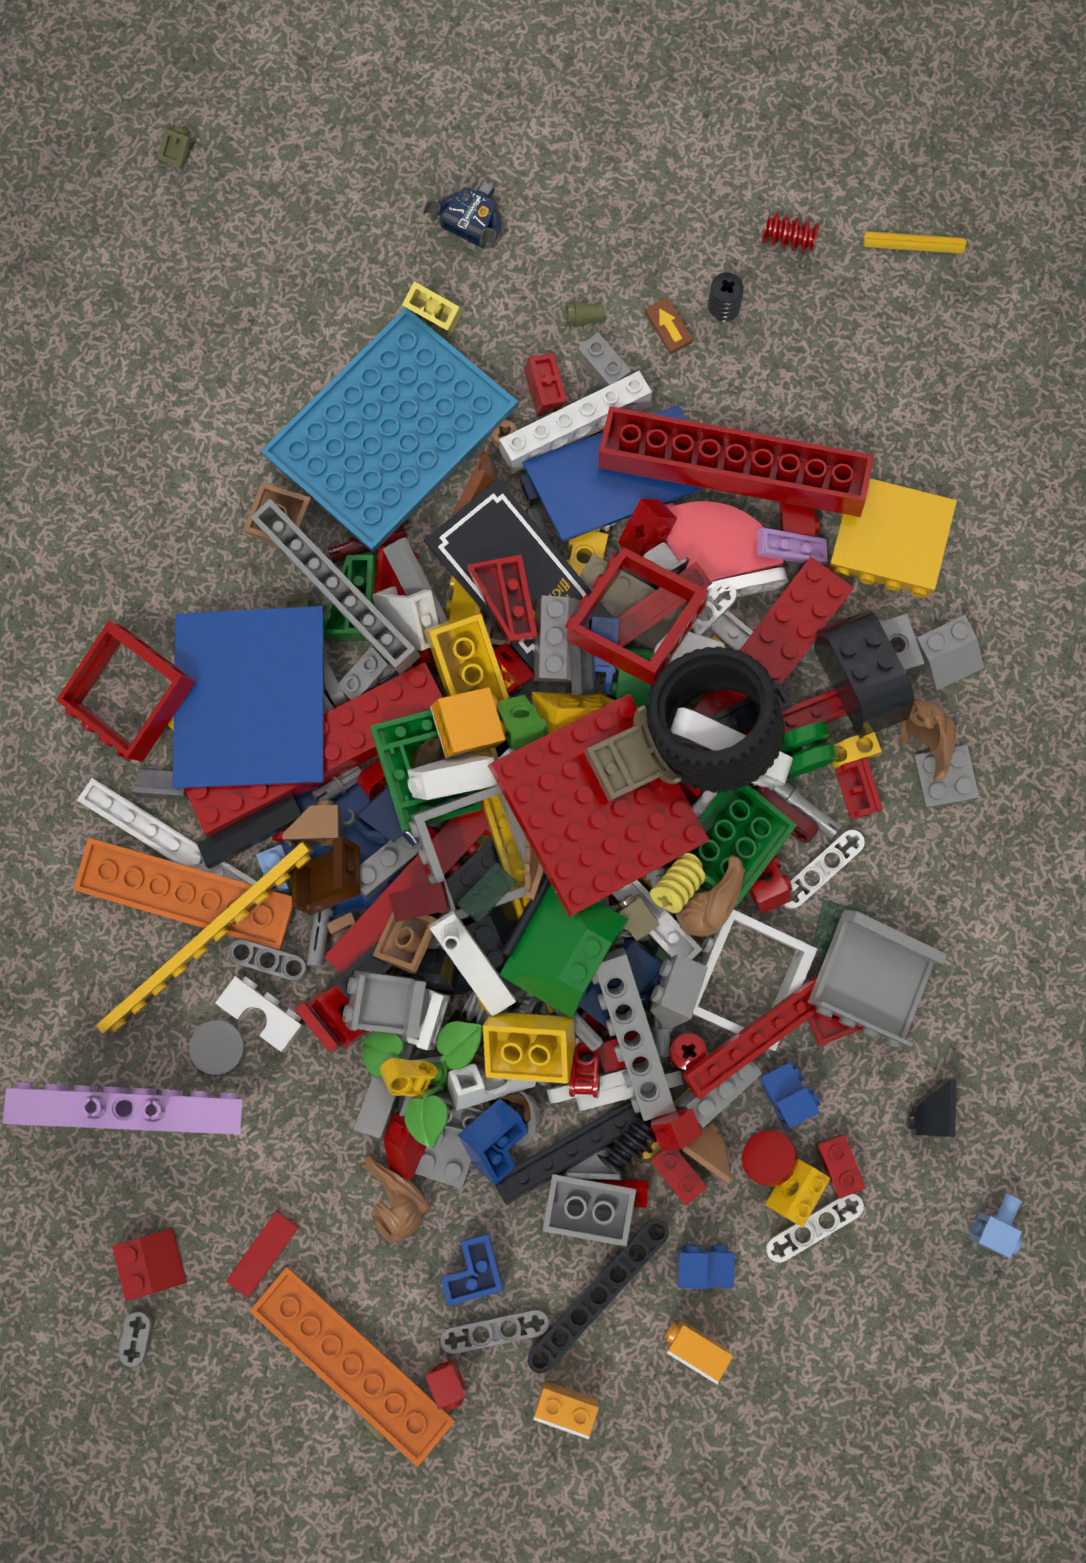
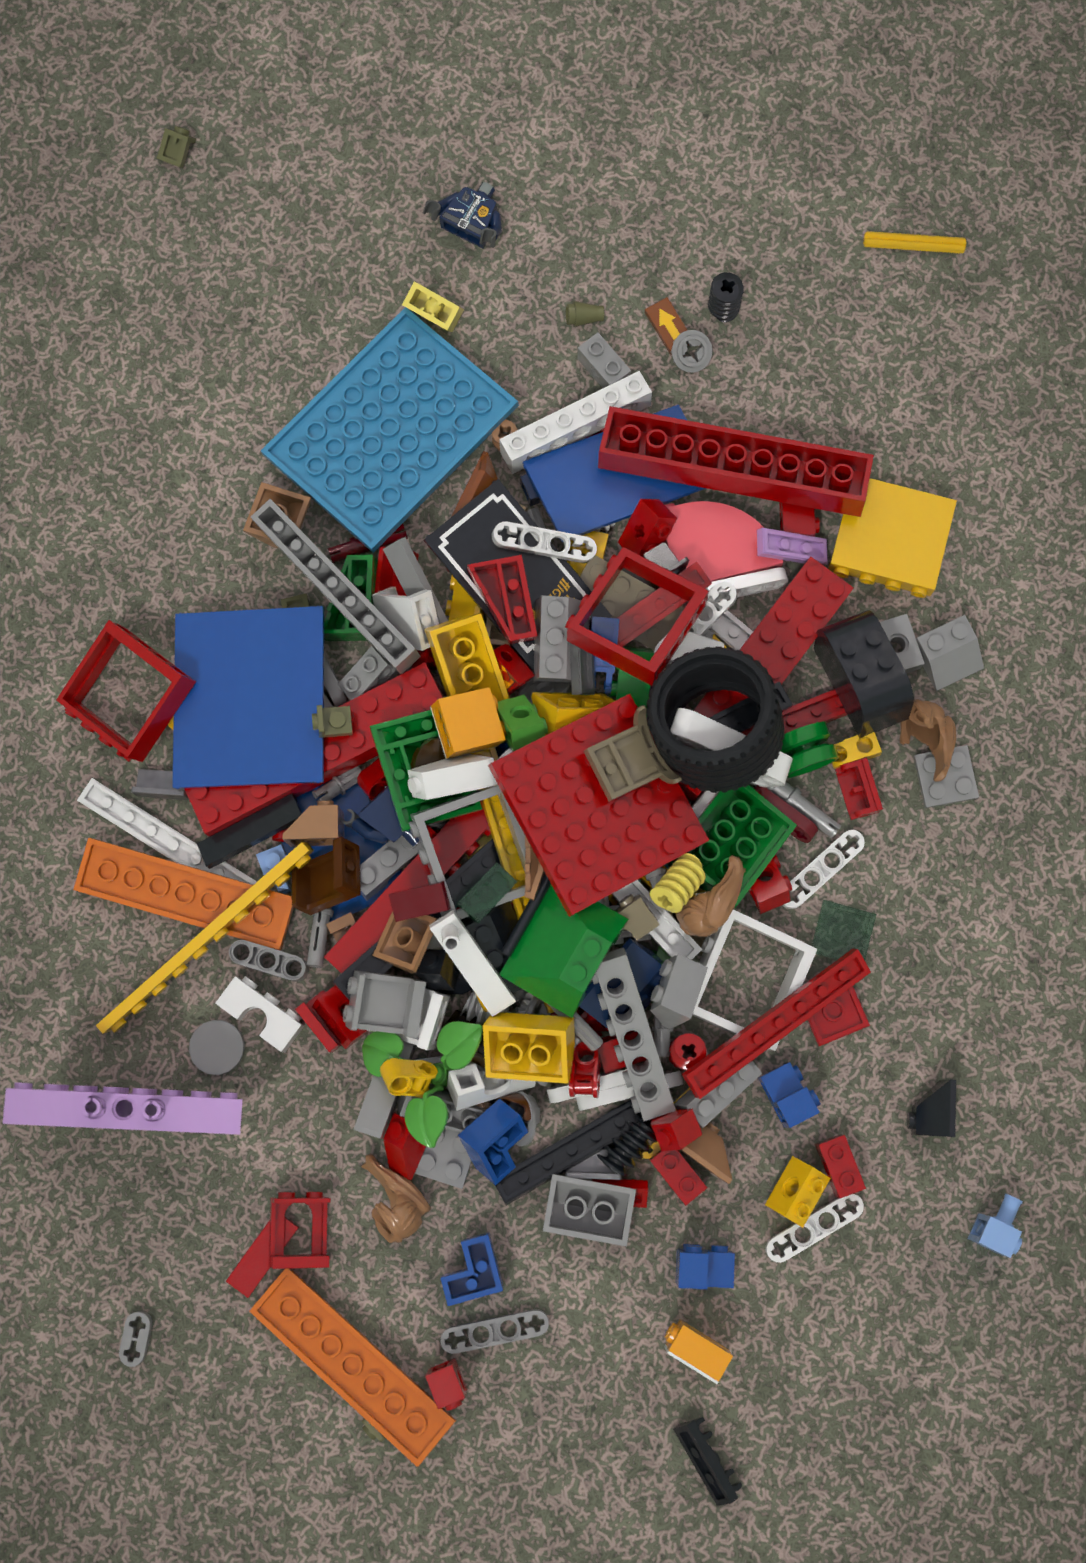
(149, 1264): red slope -> none
(318, 1256): none -> red panel
(332, 721): none -> olive bracket
(544, 383): red hinge -> none
(544, 538): none -> white beam
(566, 1409): light orange piece -> none
(594, 1308): black beam -> none
(703, 353): none -> light grey gear
(707, 1462): none -> black plate
(769, 1158): red tile -> none
(790, 233): red piece -> none
(873, 977): light grey panel -> none

